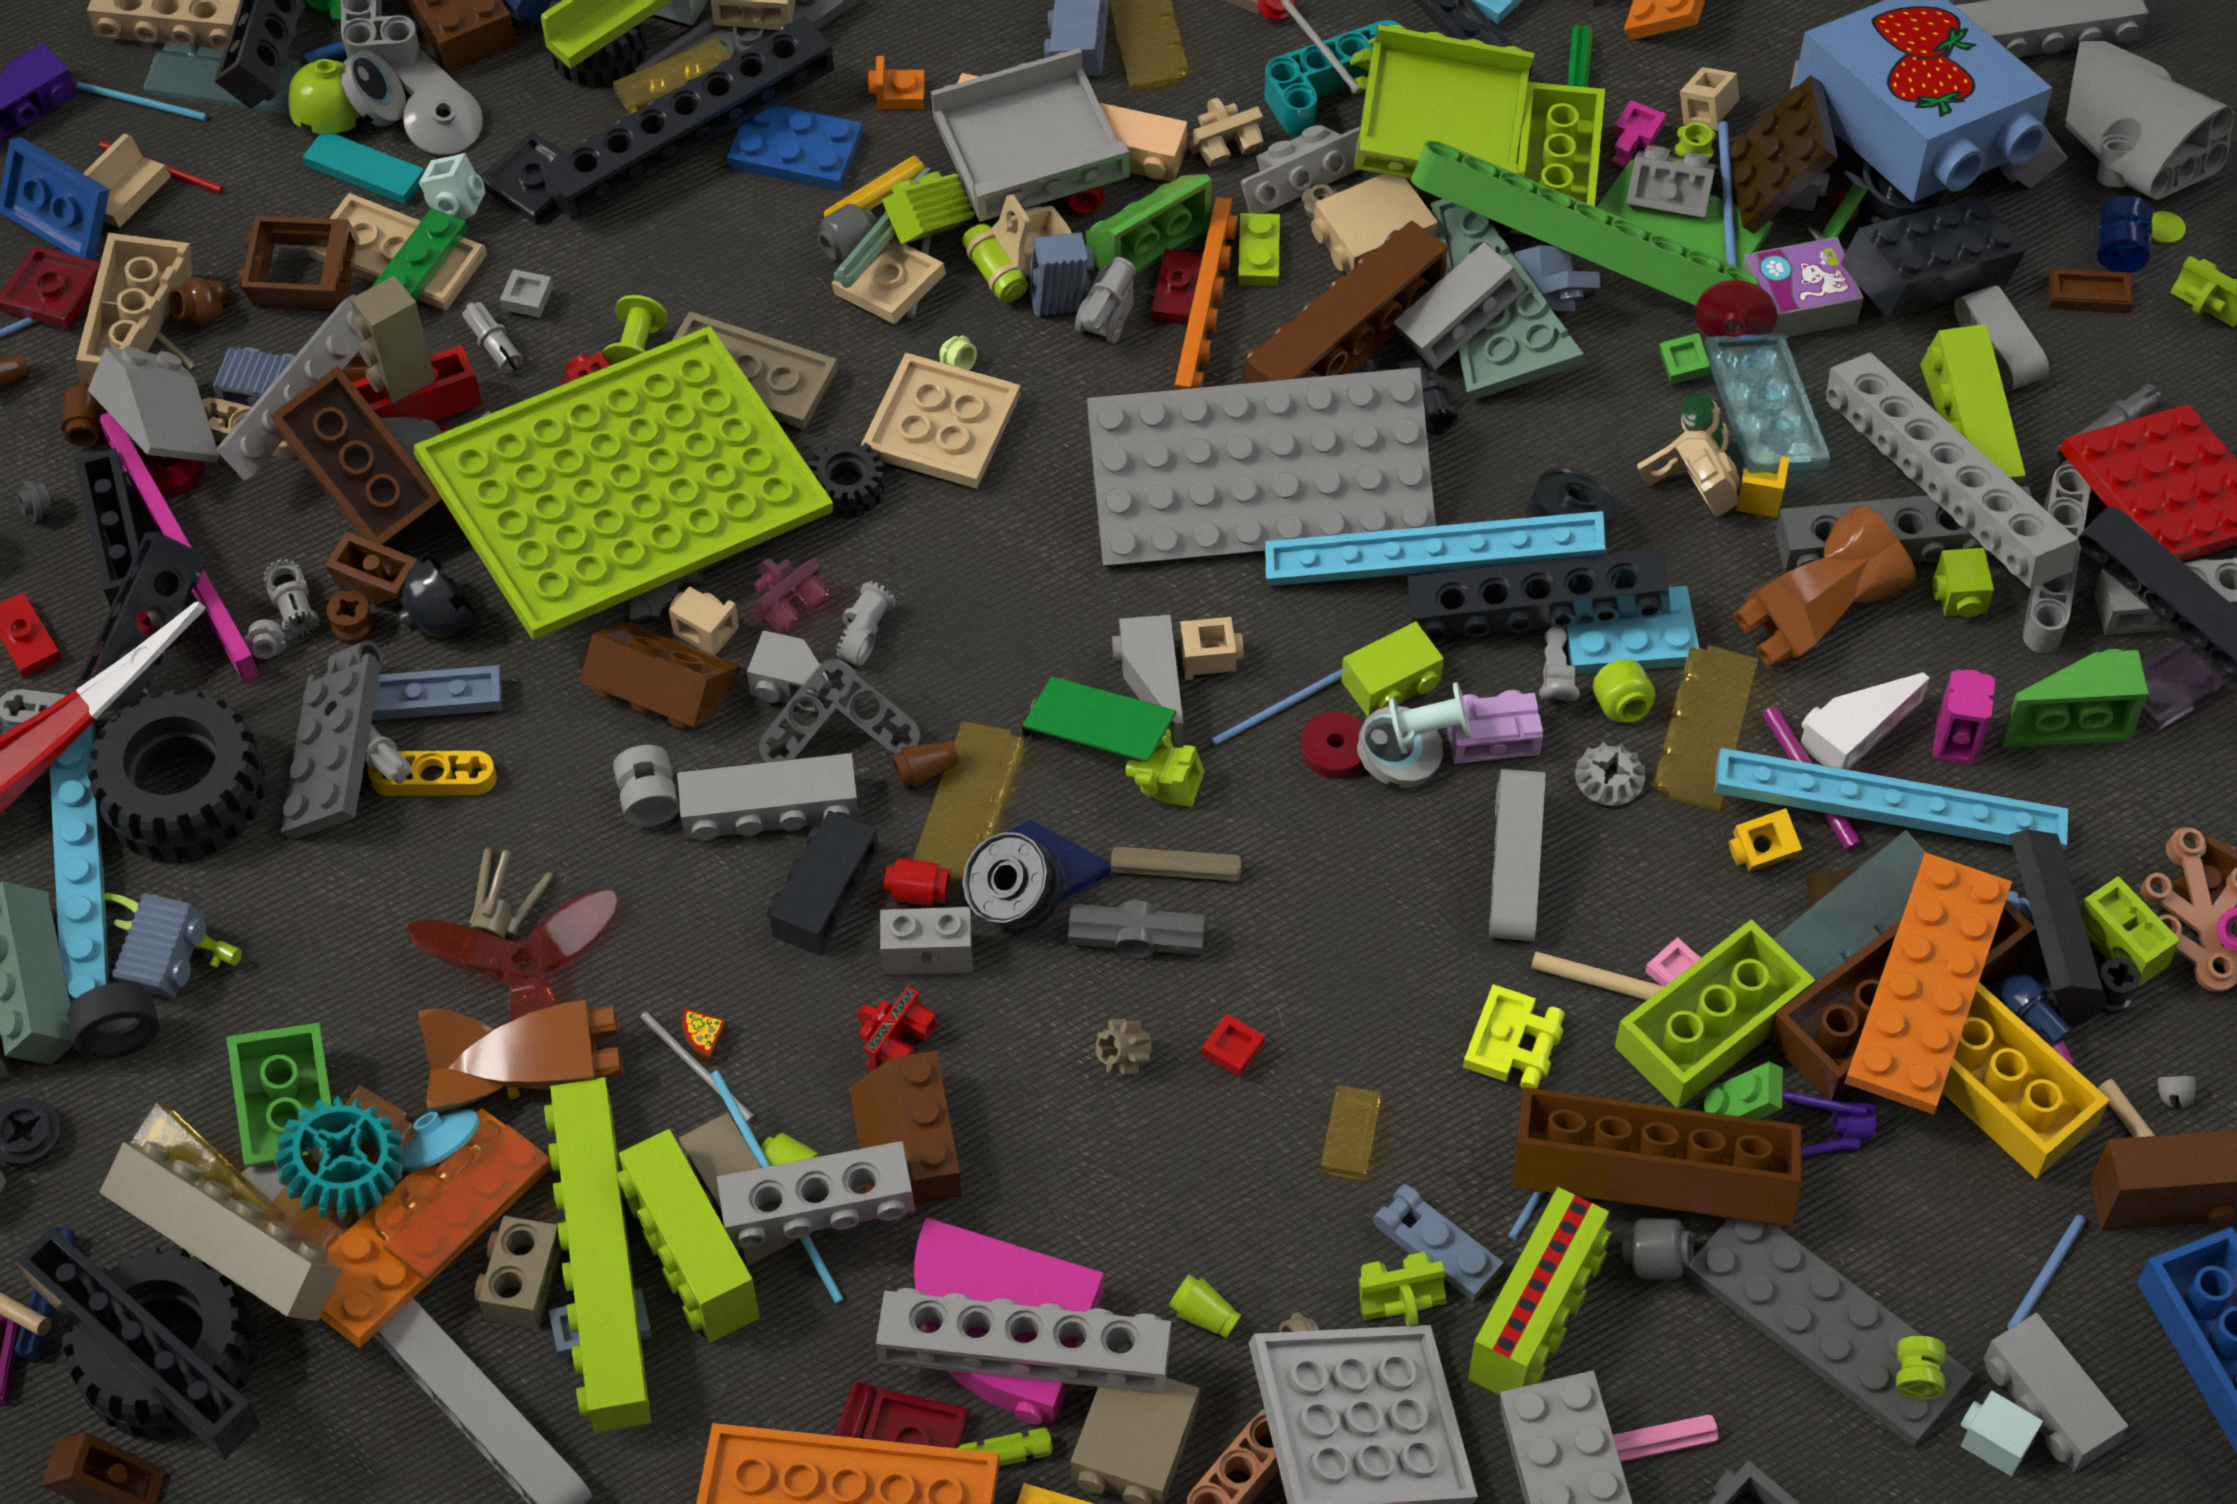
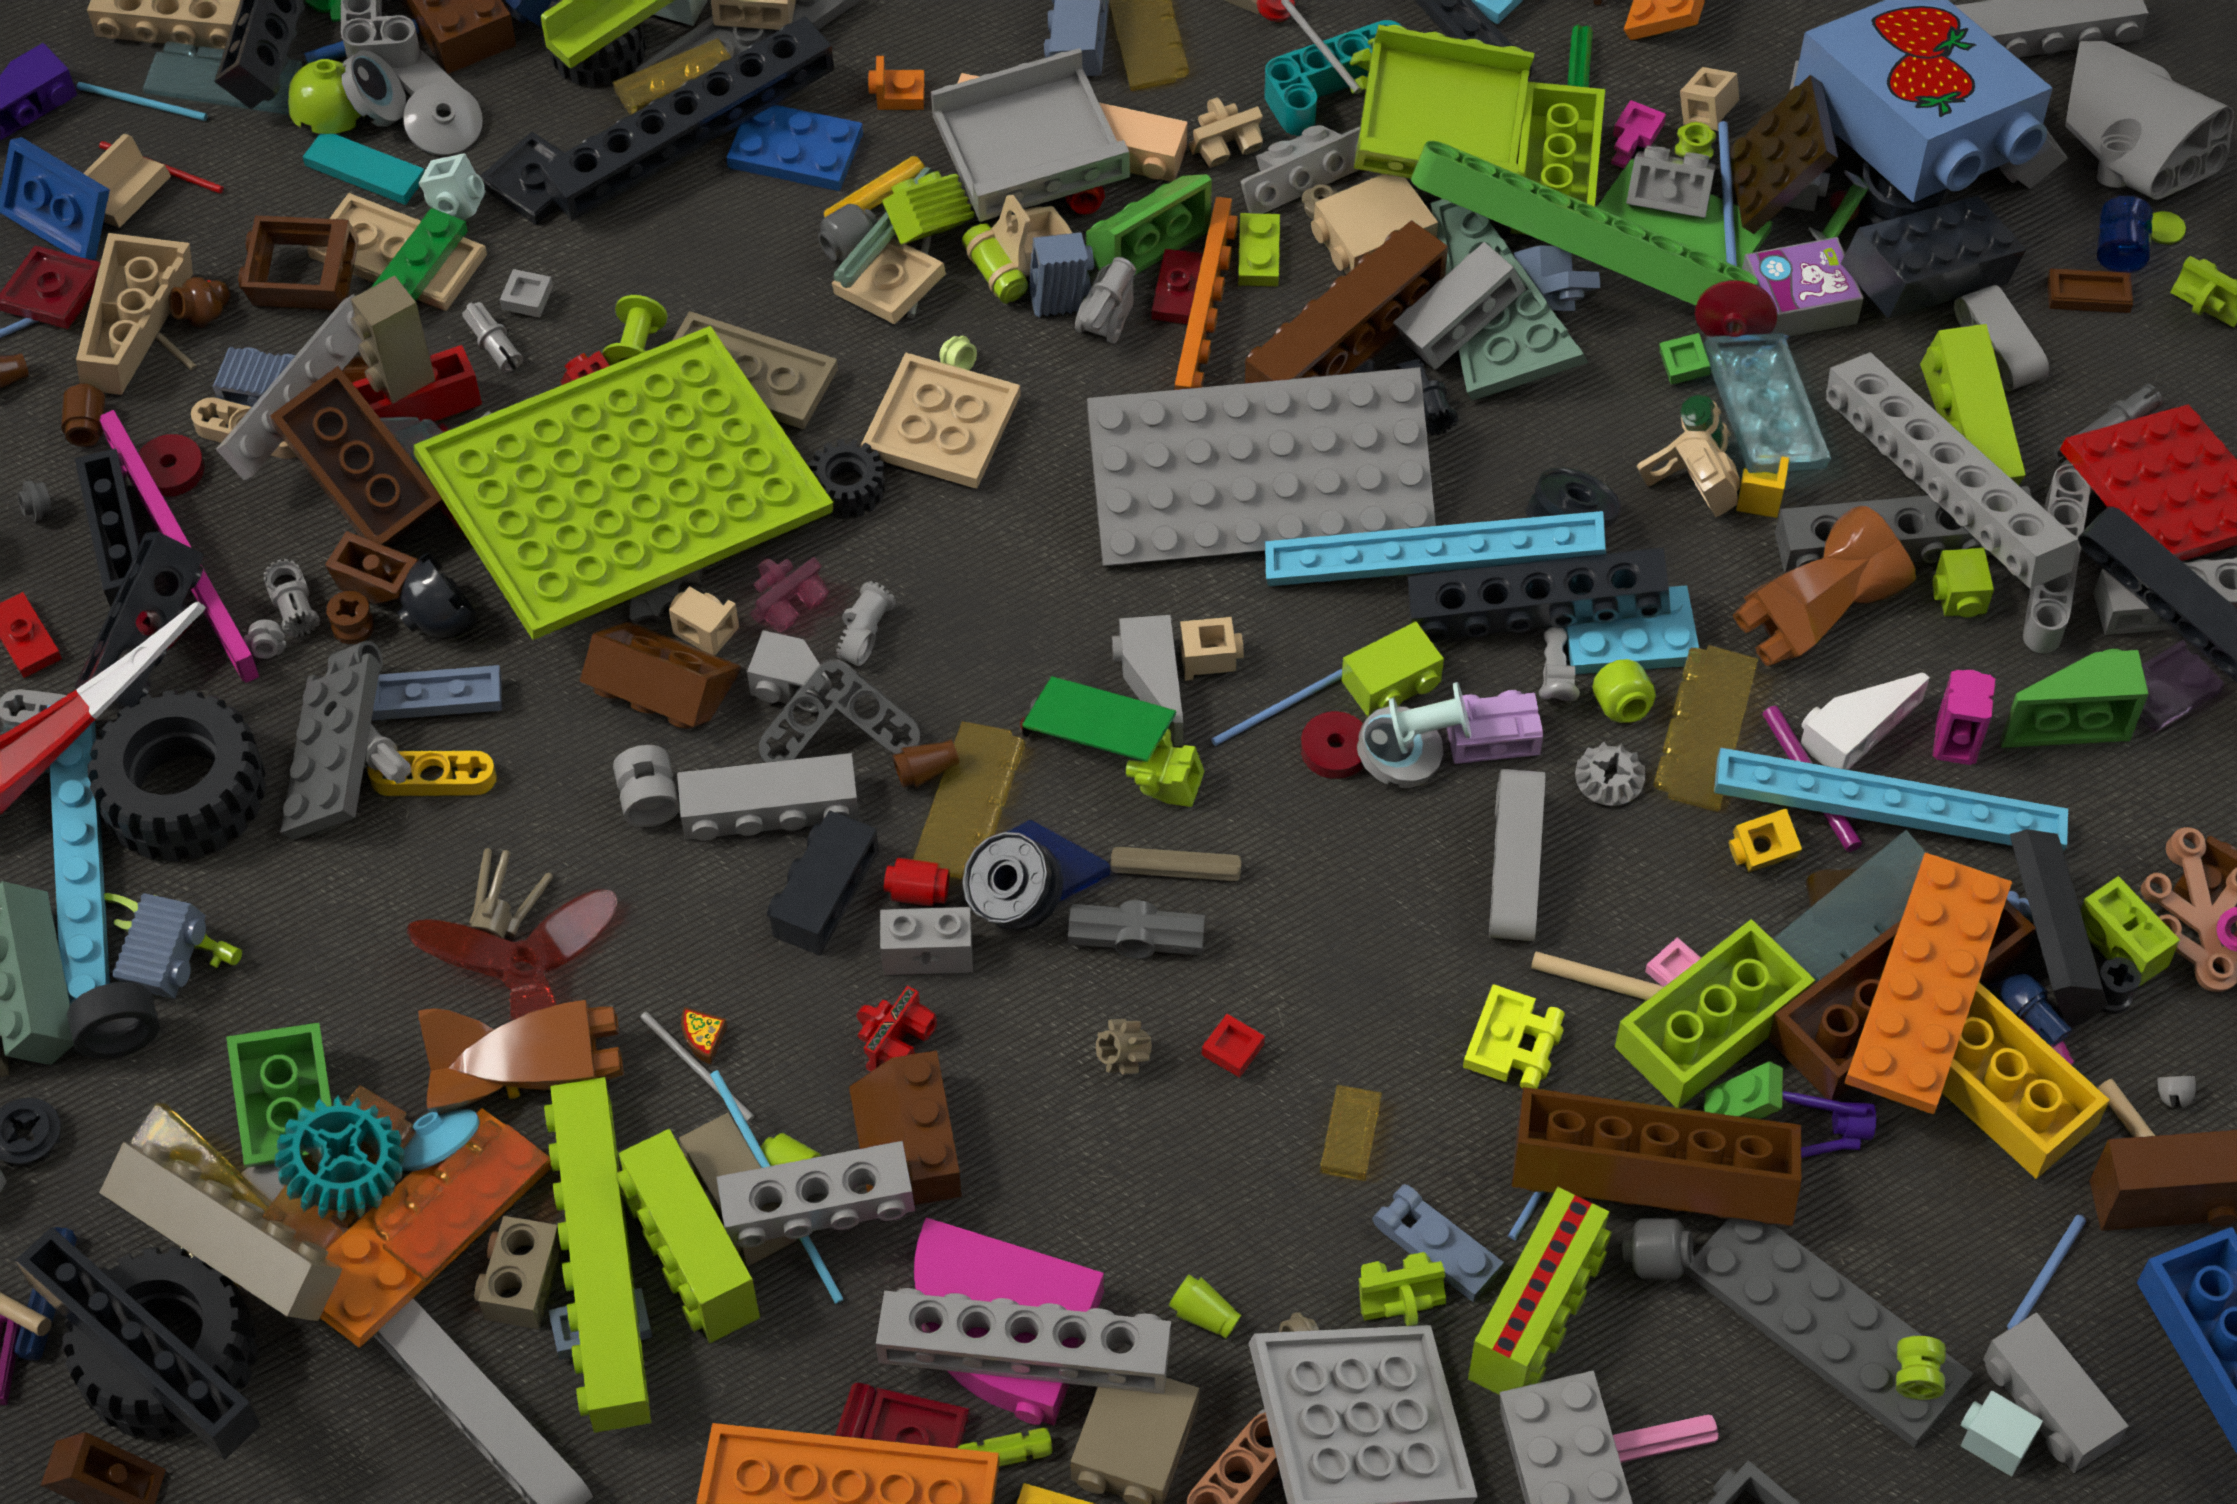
(154, 403): light grey slope -> none

